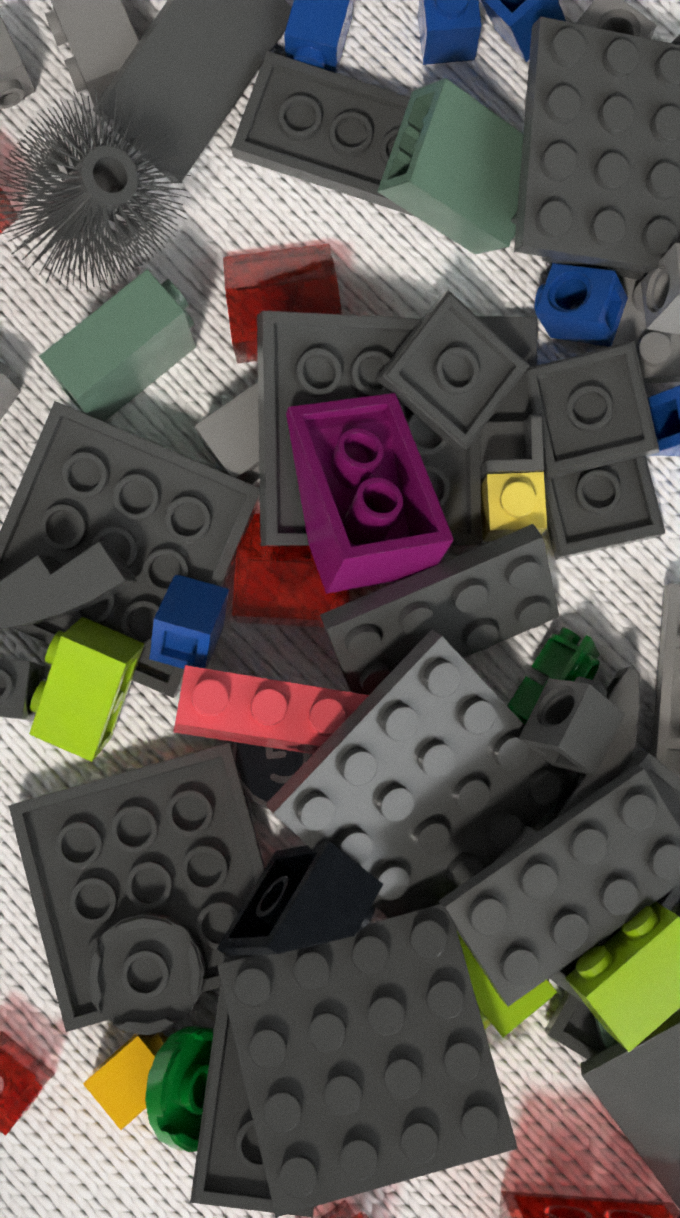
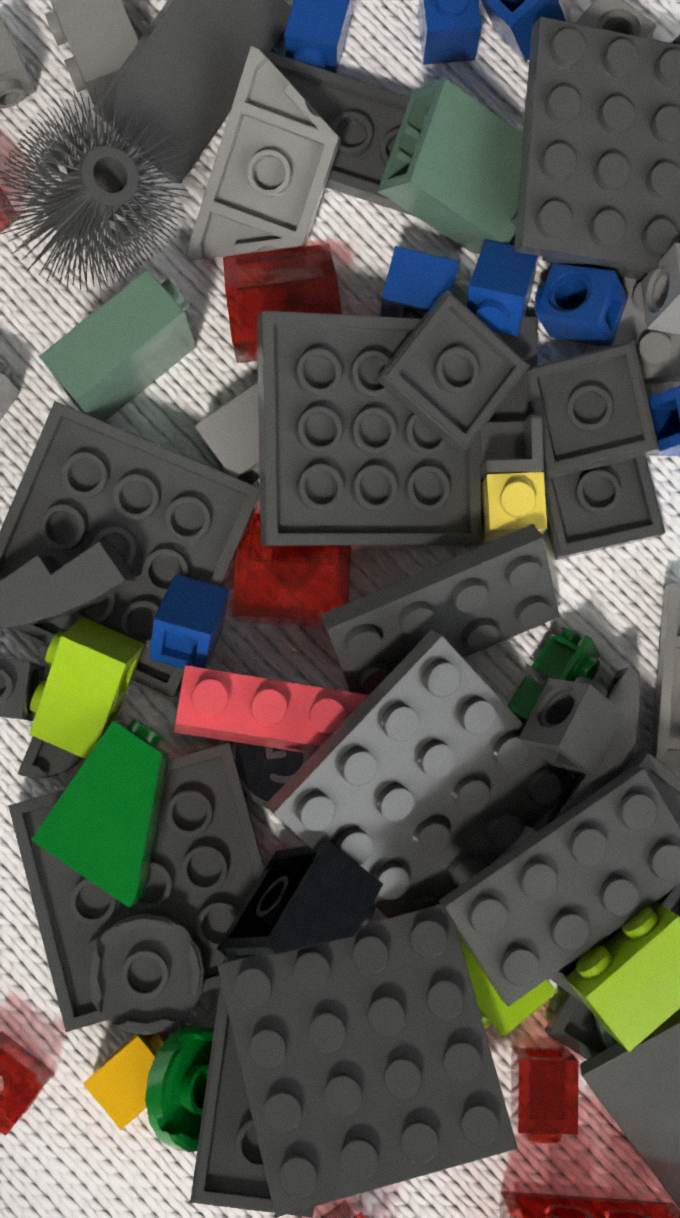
(46, 760): none -> dark grey tile
(111, 812): none -> green slope
(265, 169): none -> light grey wing
(365, 492): magenta slope -> none
(416, 281): none -> blue panel
(502, 287): none -> blue brick
(544, 1093): none -> clear red brick

